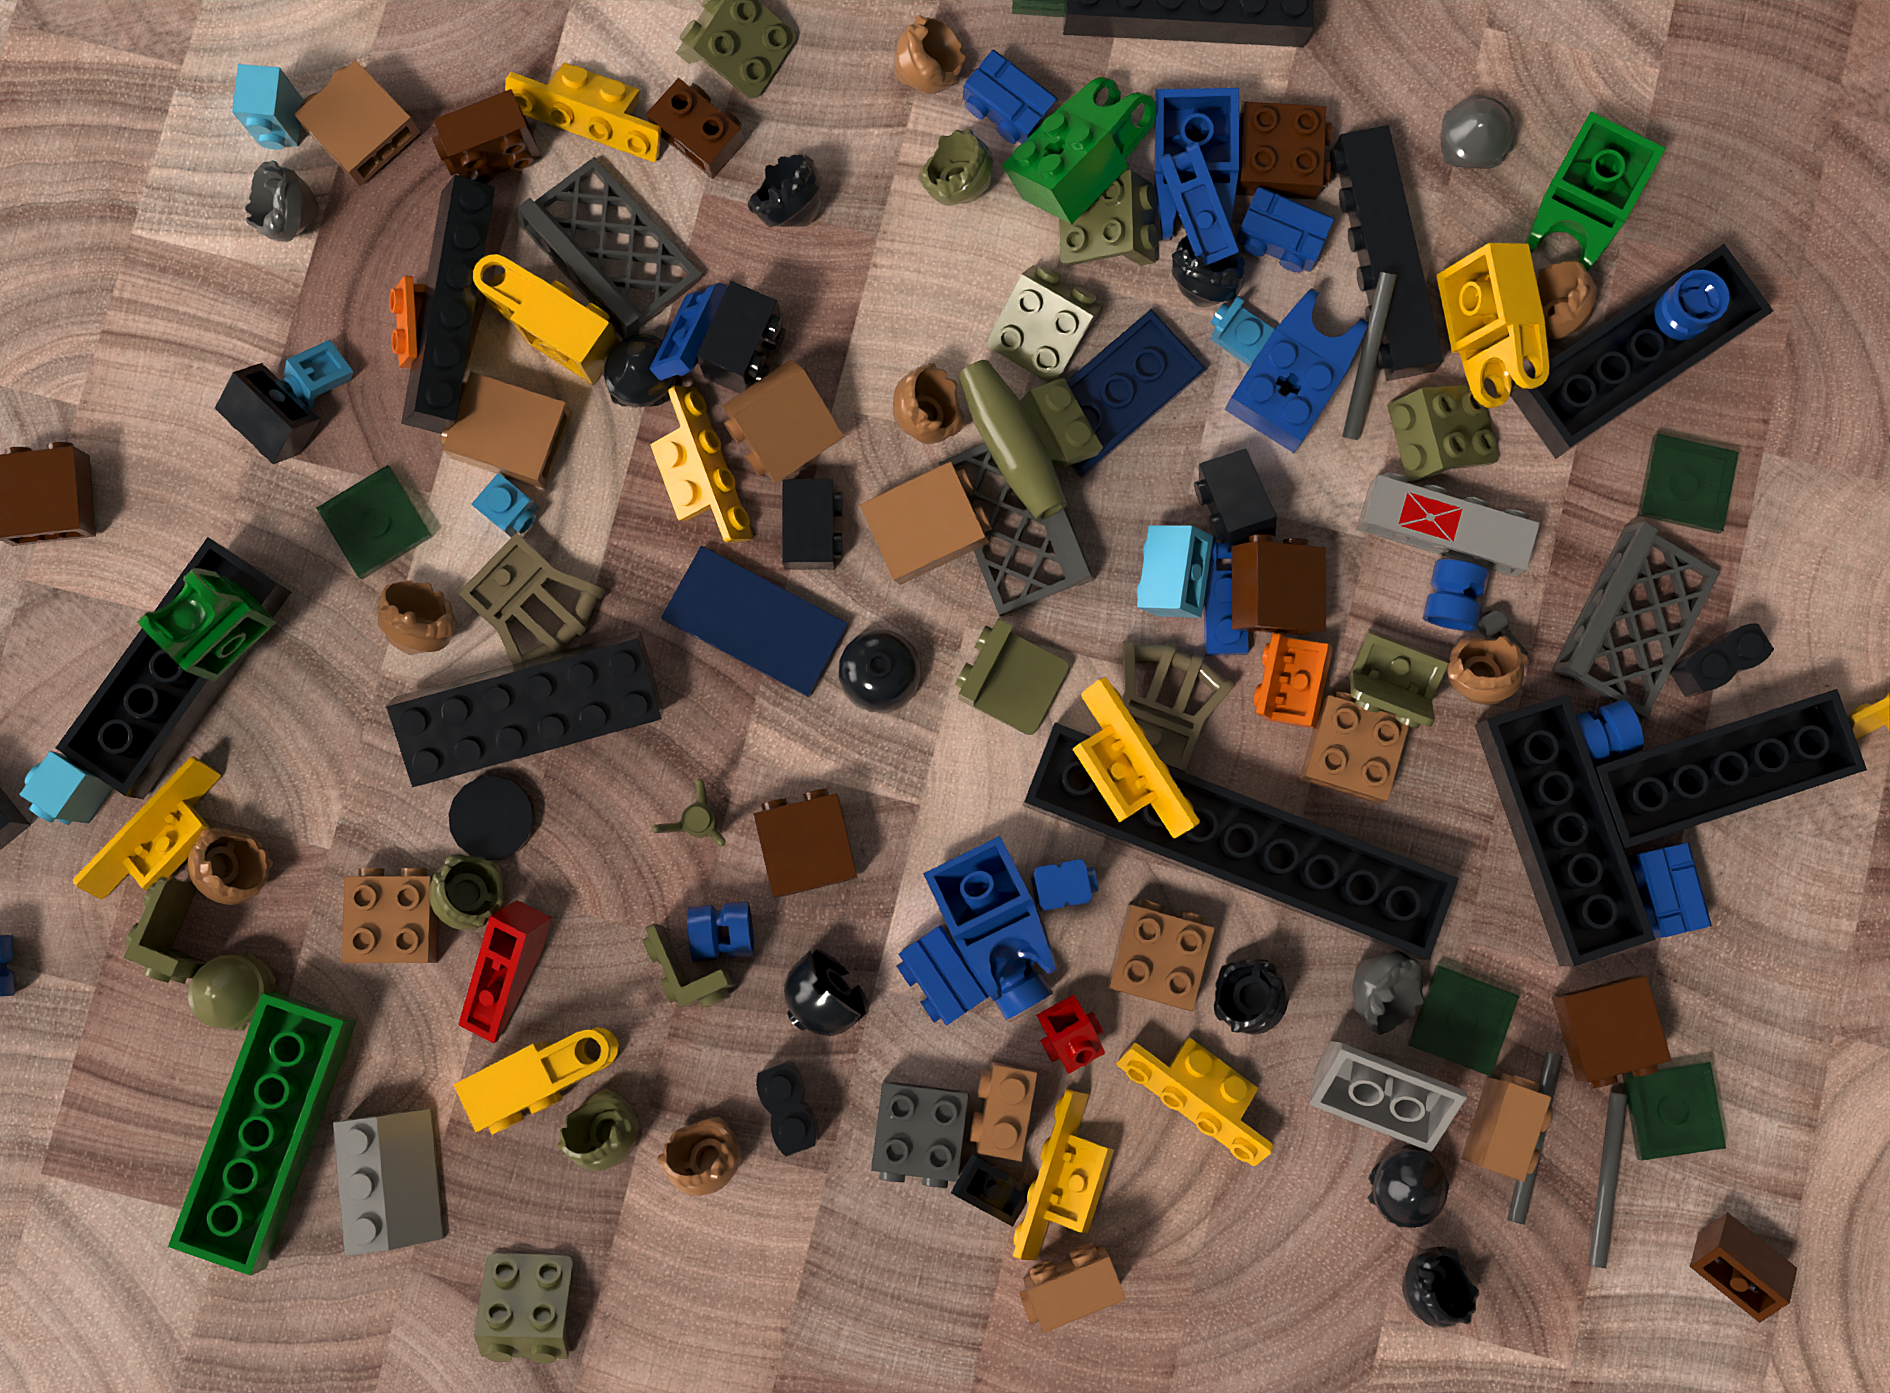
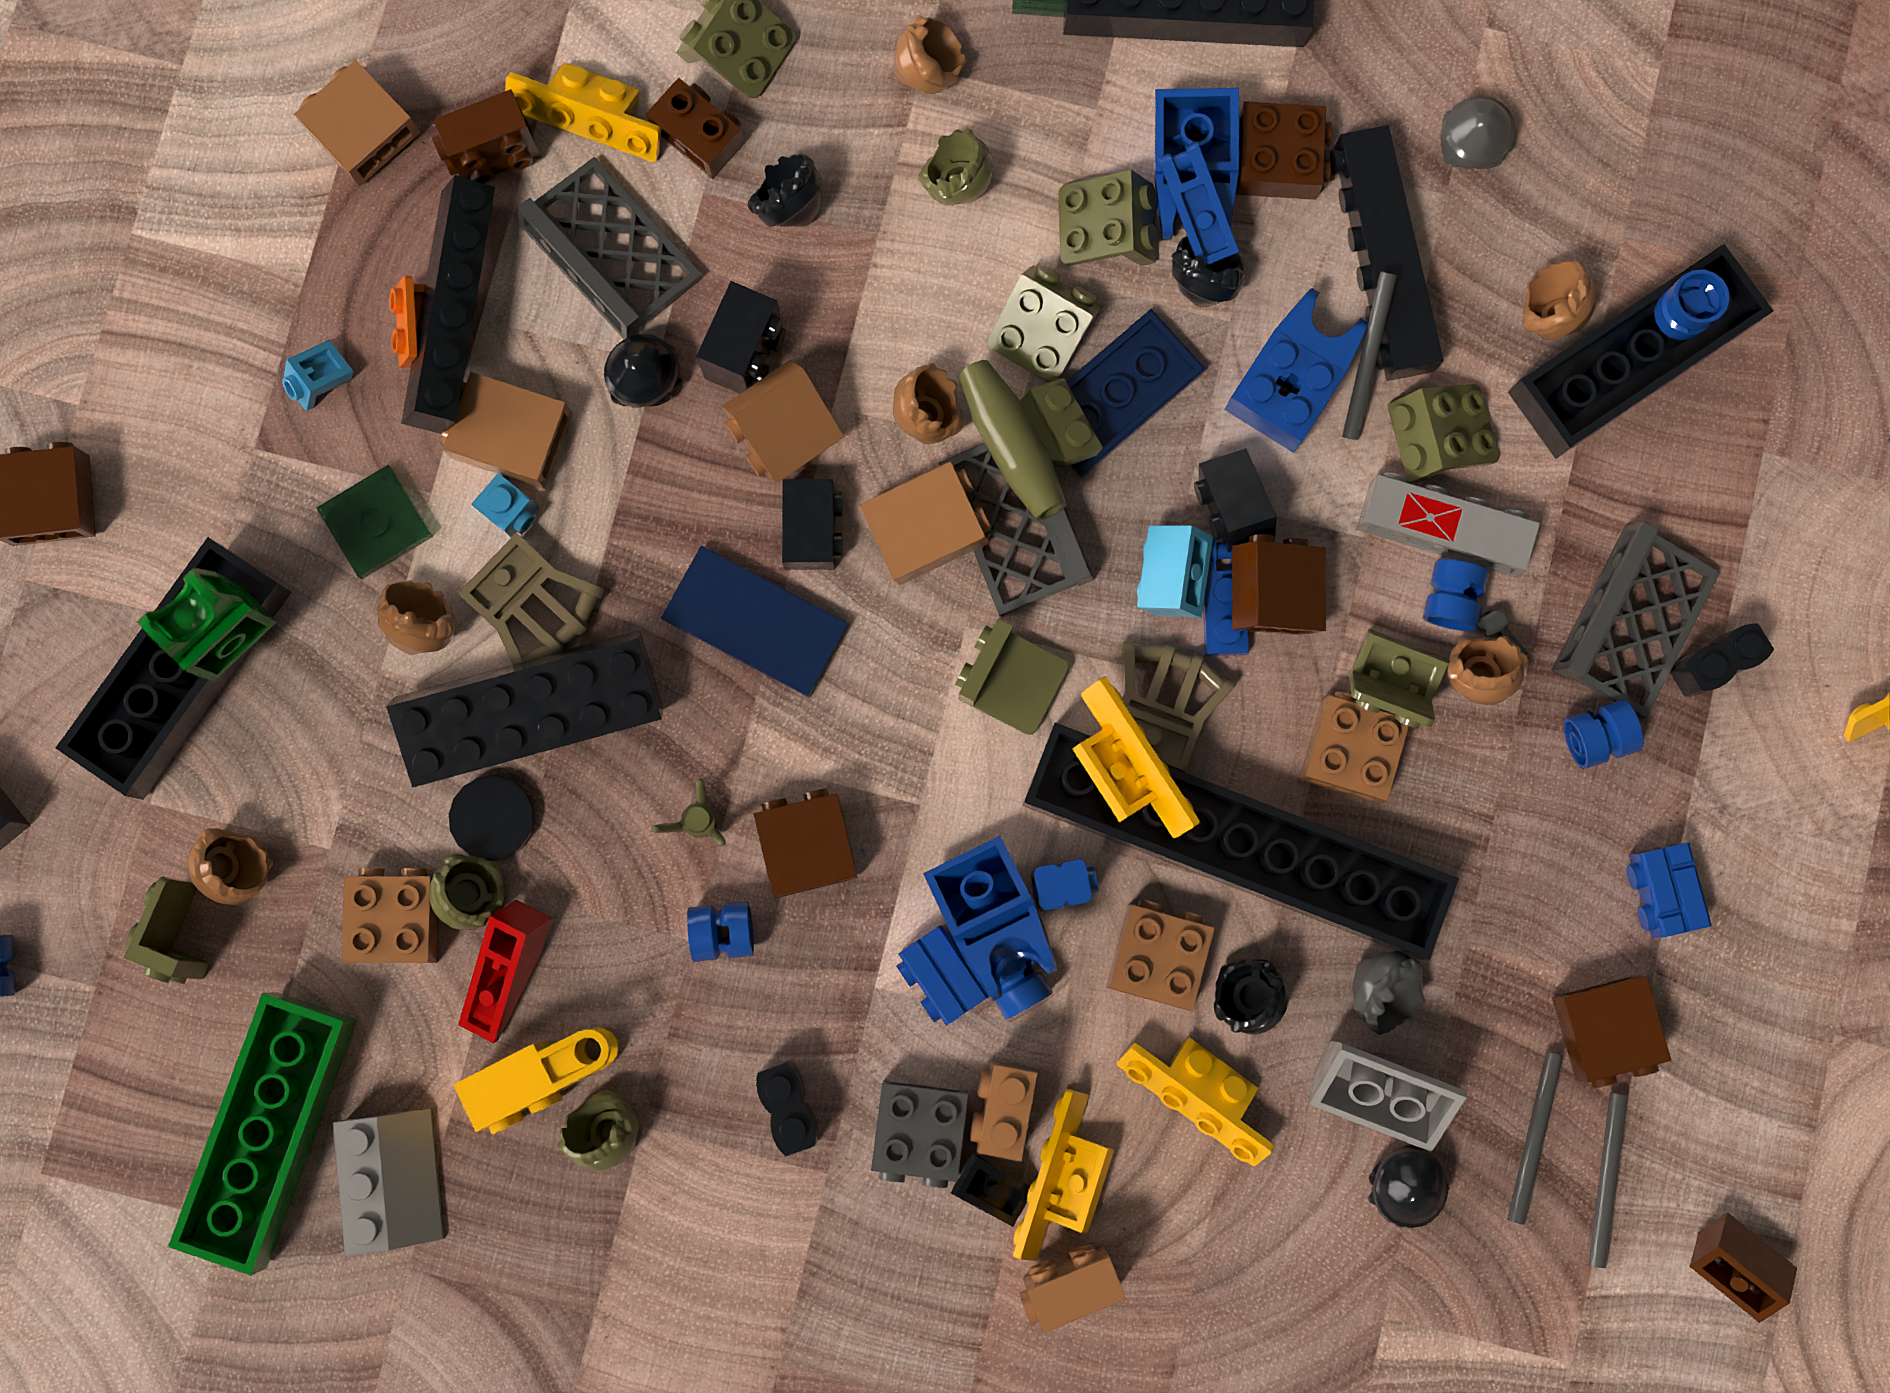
(64, 790): medium azure brick -> none
(155, 837): yellow bracket -> none
(229, 989): olive hair -> none
(267, 106): medium azure brick -> none
(267, 413): black brick -> none
(280, 202): dark grey hair -> none
(524, 1307): olive bracket -> none
(549, 317): yellow brick -> none
(687, 332): blue plate -> none
(696, 469): yellow bracket -> none
(701, 1157): medium nougat hair -> none
(706, 991): olive bracket -> none
(821, 997): black cylinder -> none
(879, 671): black cylinder -> none
(1008, 98): blue brick -> none
(1071, 1034): red brick -> none
(1079, 150): green brick -> none
(1240, 331): dark azure bracket -> none
(1283, 230): blue brick -> none
(1292, 681): orange bracket -> none
(1439, 1287): black hair -> none
(1463, 1020): clear green tile -> none
(1495, 319): yellow brick -> none
(1508, 1126): medium nougat brick -> none
(1564, 832): black brick -> none
(1584, 201): green brick -> none
(1674, 1111): clear green tile -> none
(1688, 483): clear green tile -> none
(1730, 768): black brick -> none

